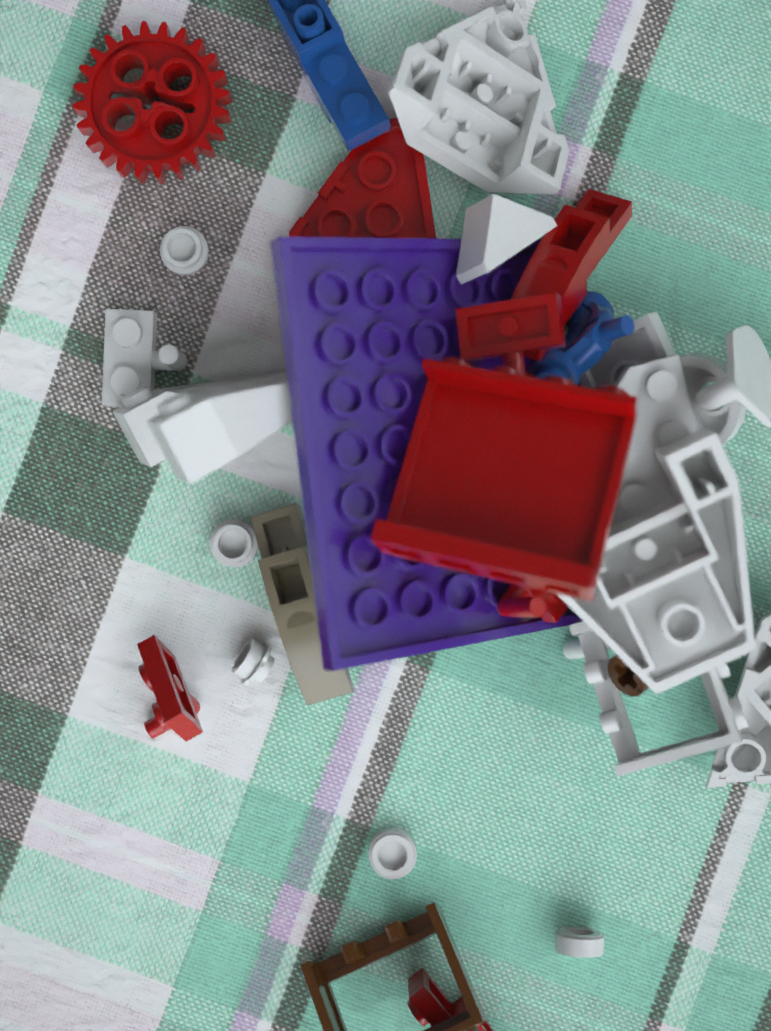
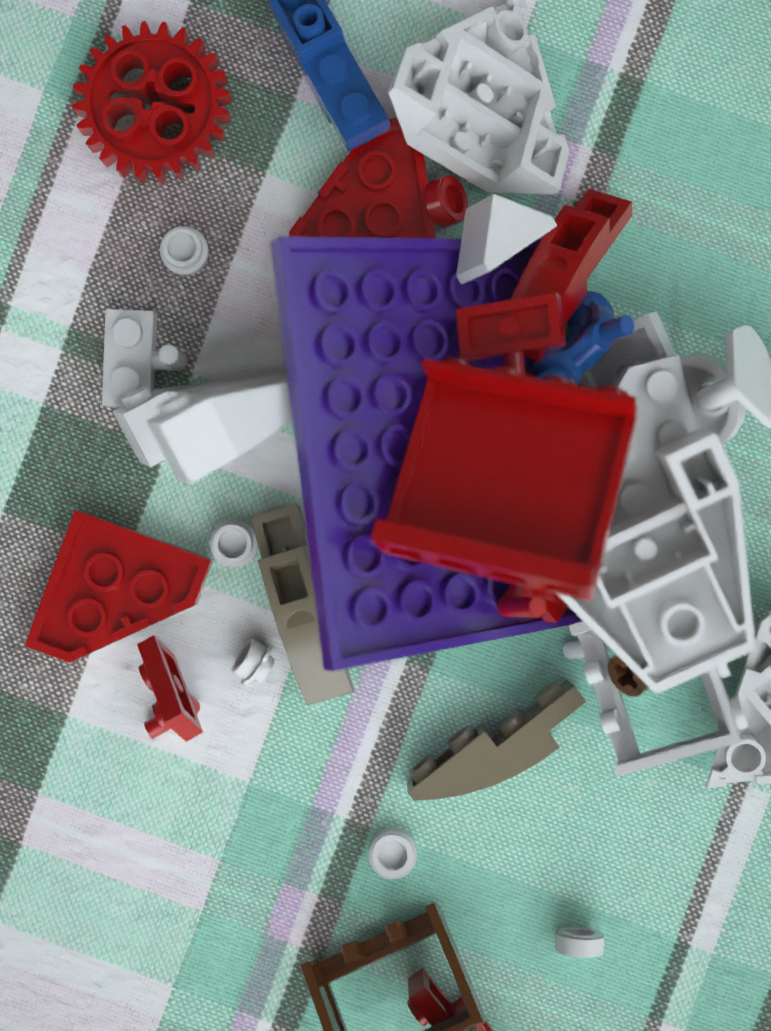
(111, 586): none -> red plate
(446, 201): none -> red tile
(483, 761): none -> dark tan slope

